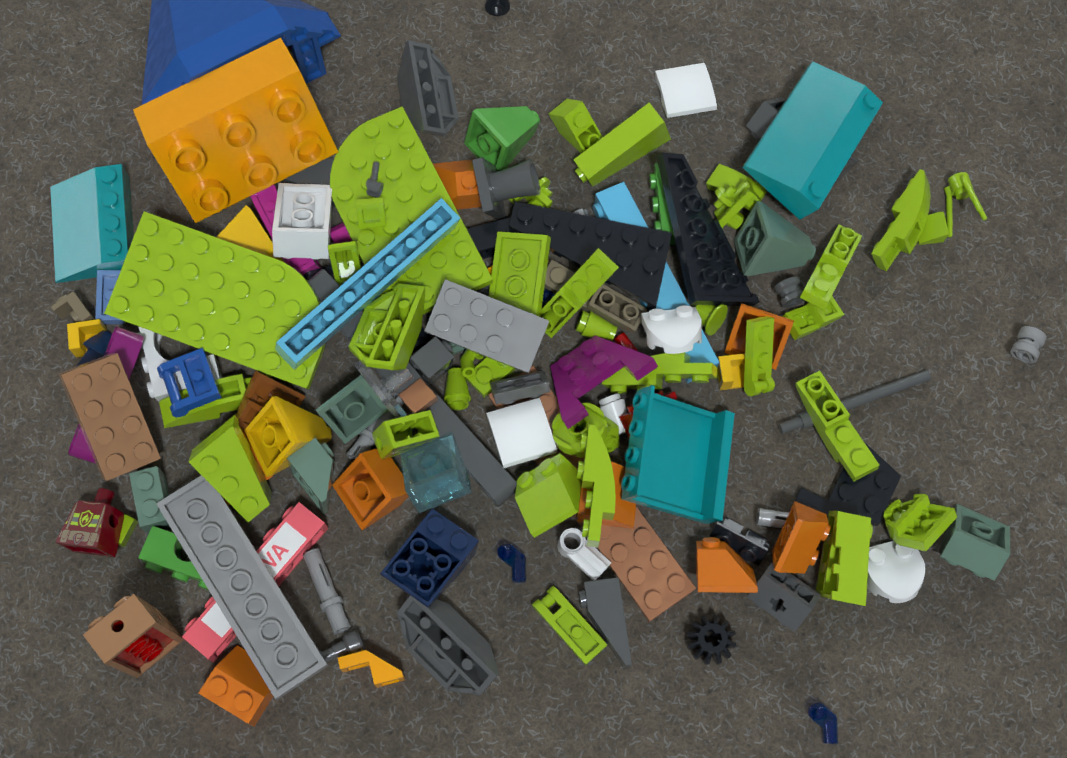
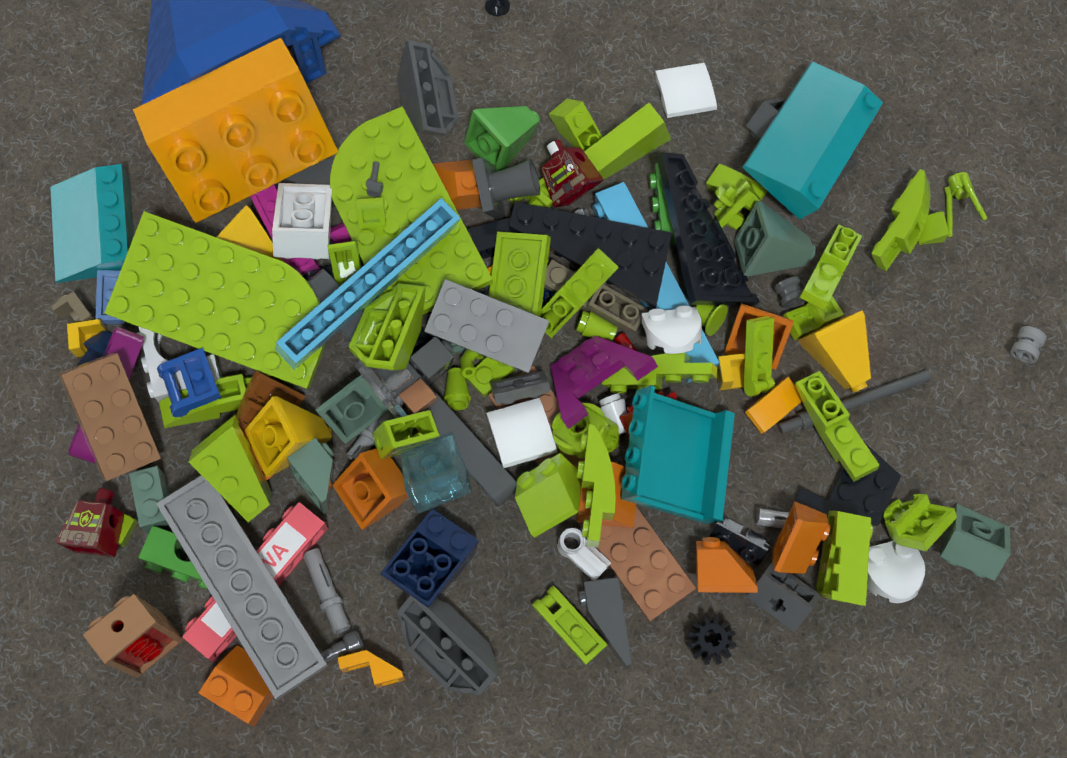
(515, 560): clear blue arm -> none
(568, 174): none -> dark red torso
(774, 405): none -> light orange slope
(825, 719): clear blue arm -> none
(842, 350): none -> yellow slope

